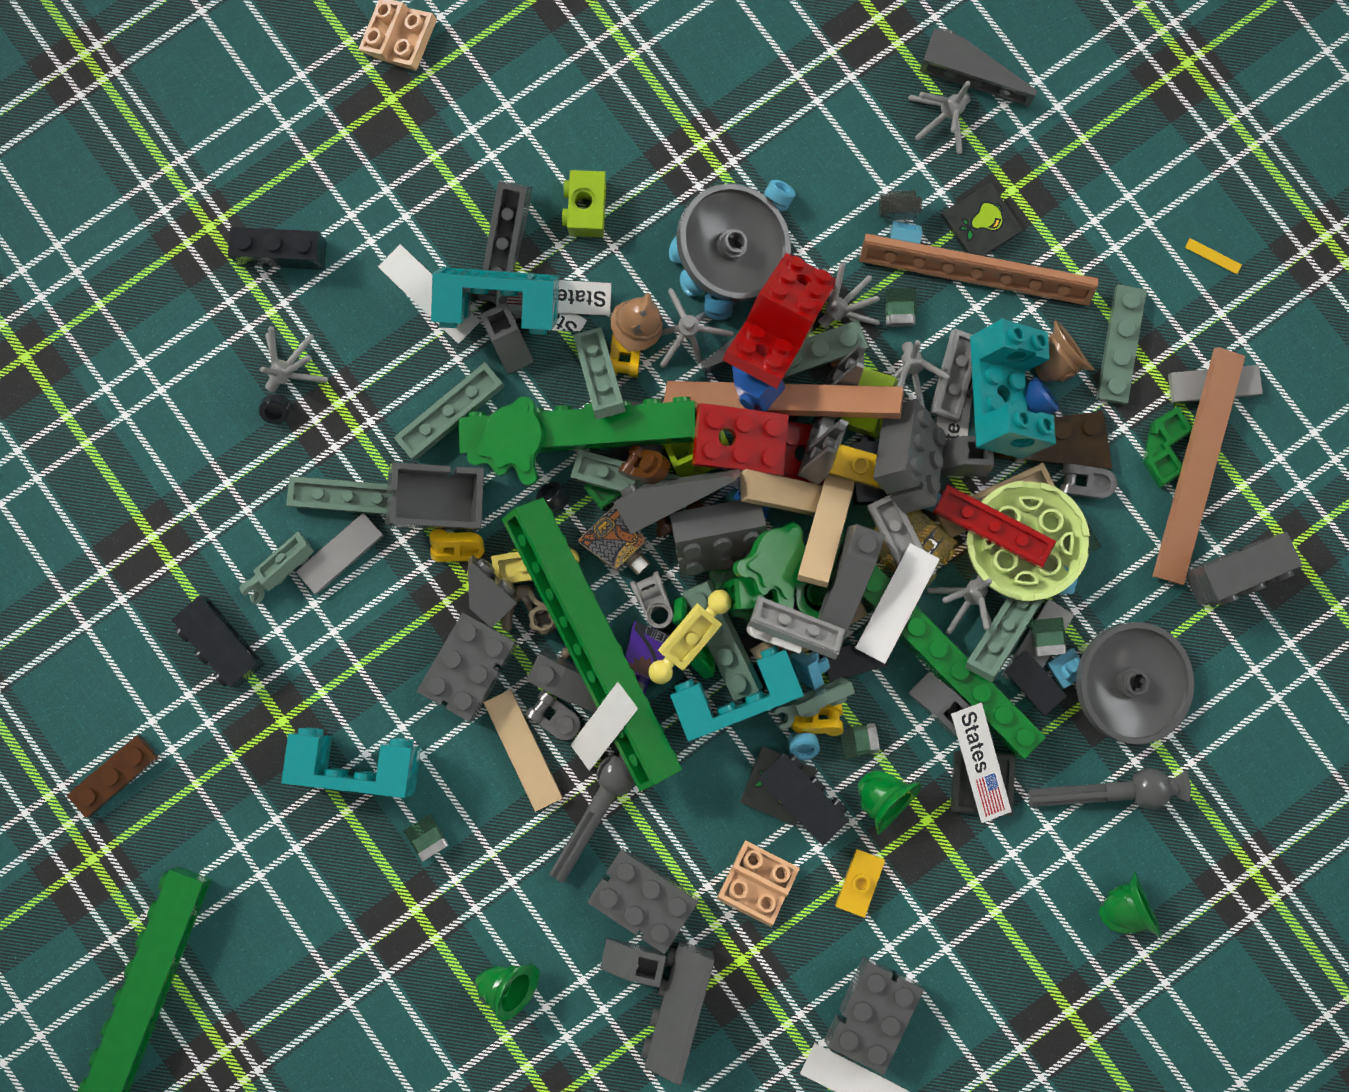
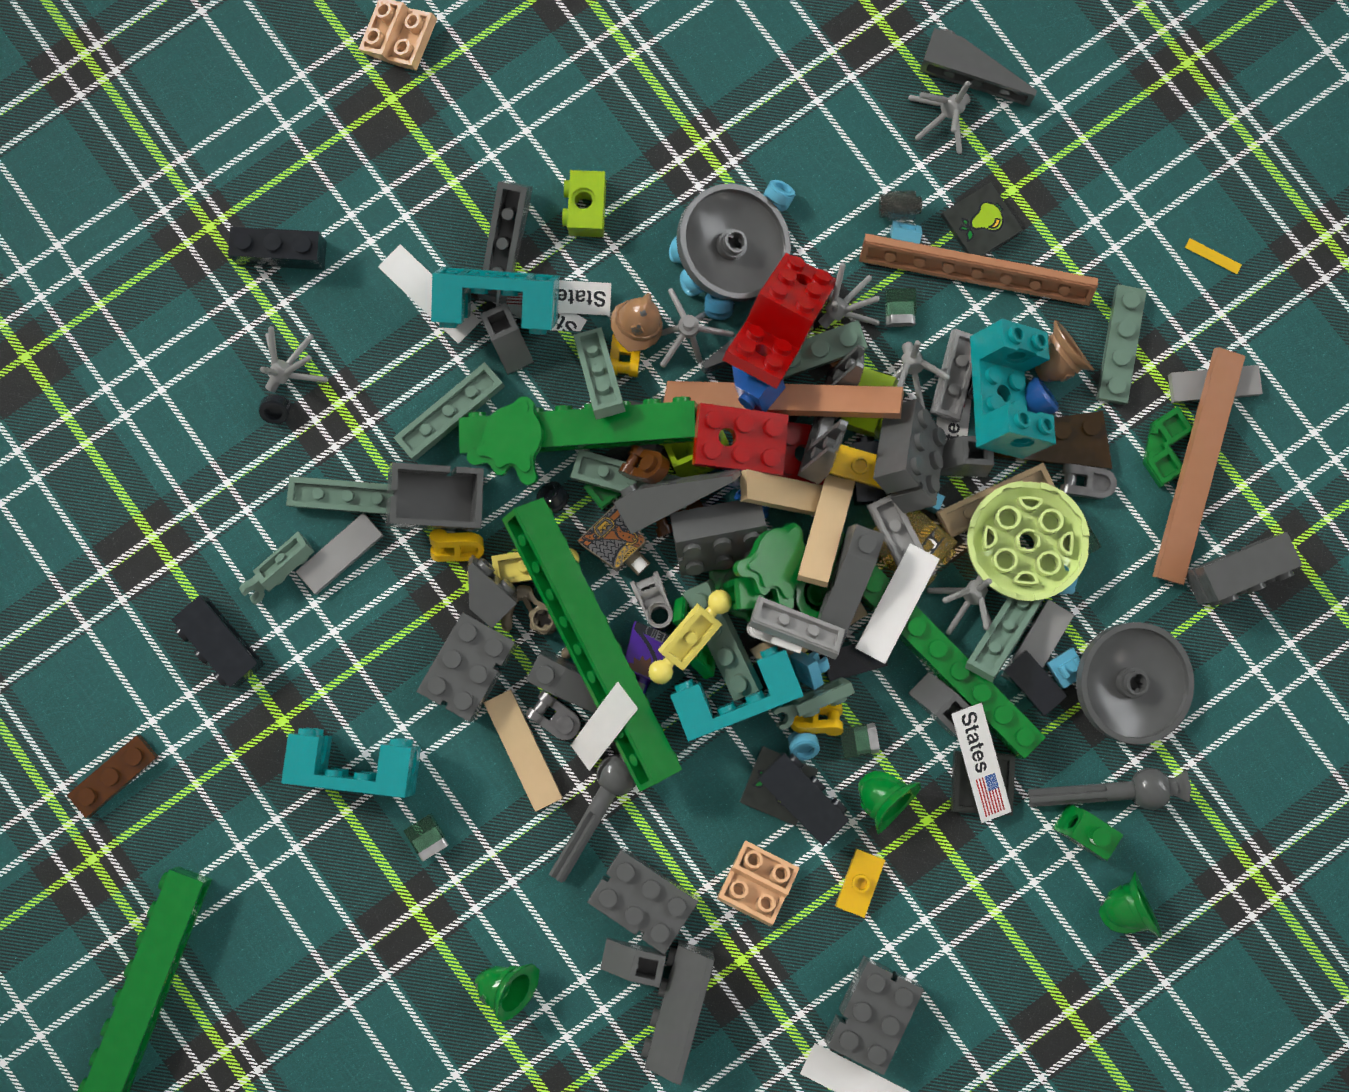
(994, 527): red tile -> none
(1048, 636): clear green piece -> none
(1088, 832): none -> green torso

